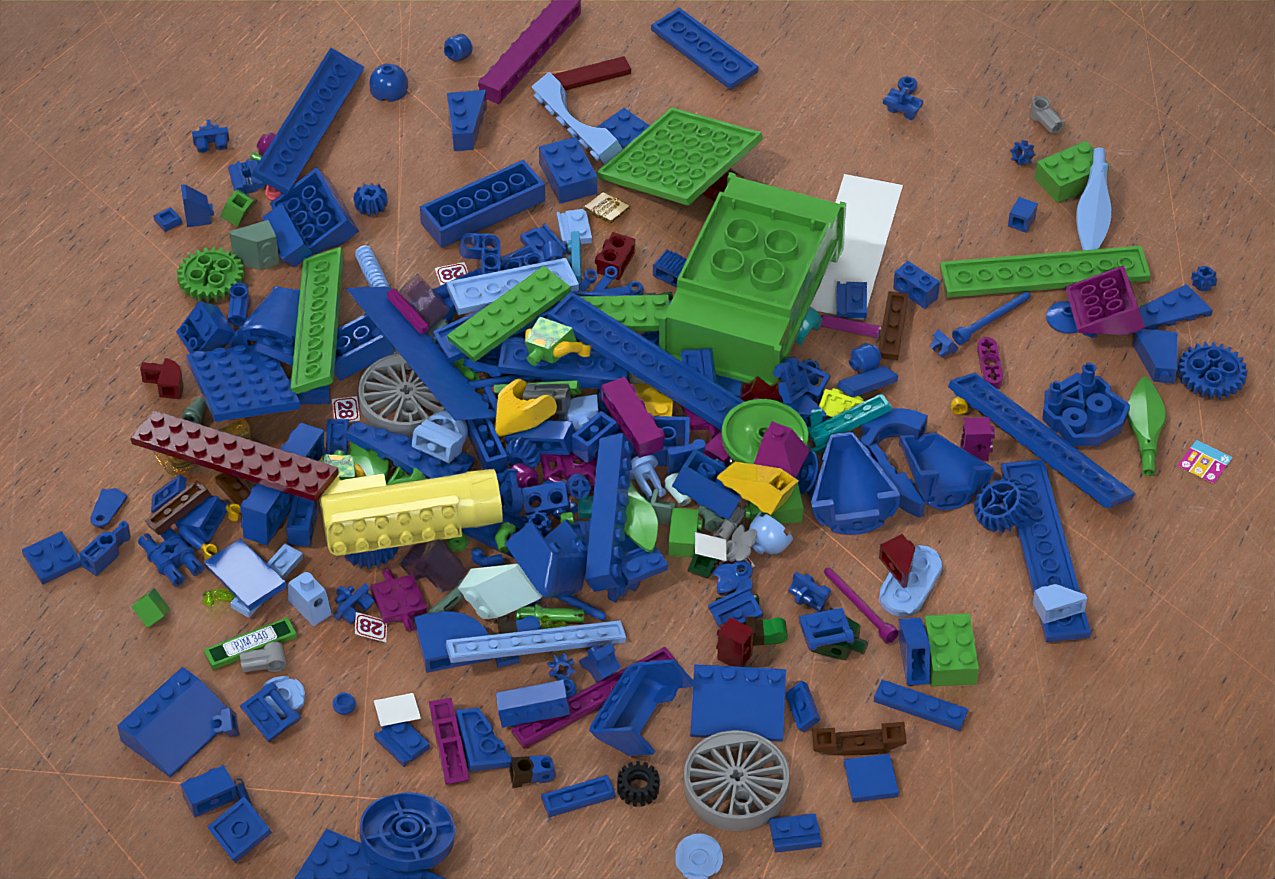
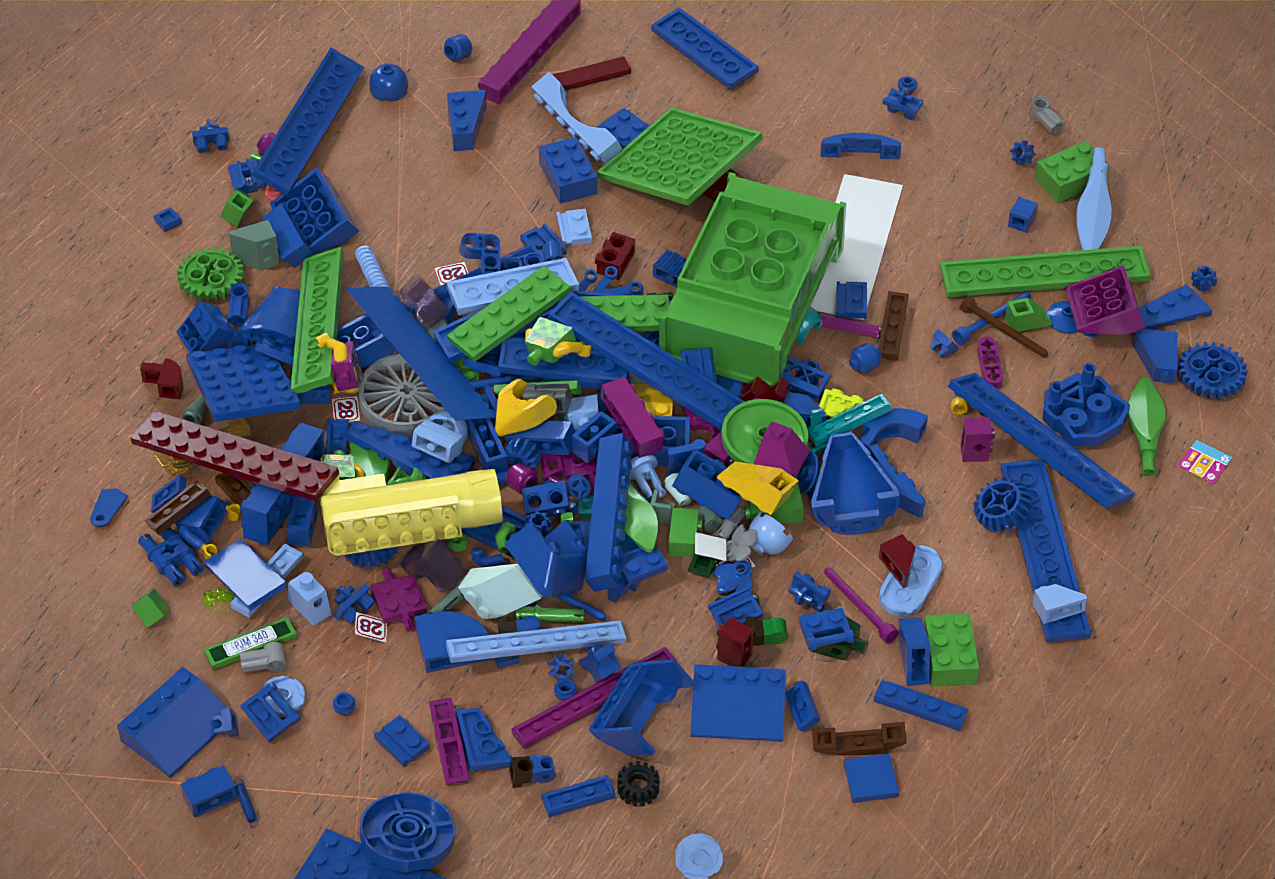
(51, 557): blue plate -> none
(104, 549): blue piece -> none
(196, 207): blue slope -> none
(239, 829): blue plate -> none
(344, 364): none -> torso
(370, 199): blue gear -> none
(397, 709): white sticker -> none
(408, 311): magenta axle -> none
(482, 203): blue brick -> none
(510, 492): blue piece -> none
(532, 703): blue brick -> none
(546, 623): clear neon green arm -> none
(575, 258): dark azure plate -> none
(606, 207): piece -> none
(736, 780): light grey piece -> none
(793, 380): blue plate -> none
(795, 833): blue plate -> none
(861, 143): none -> blue slope
(867, 381): blue tile -> none
(920, 285): blue brick -> none
(944, 471): blue cone -> none
(970, 306): none -> reddish brown piece
(1026, 315): none -> bright green slope

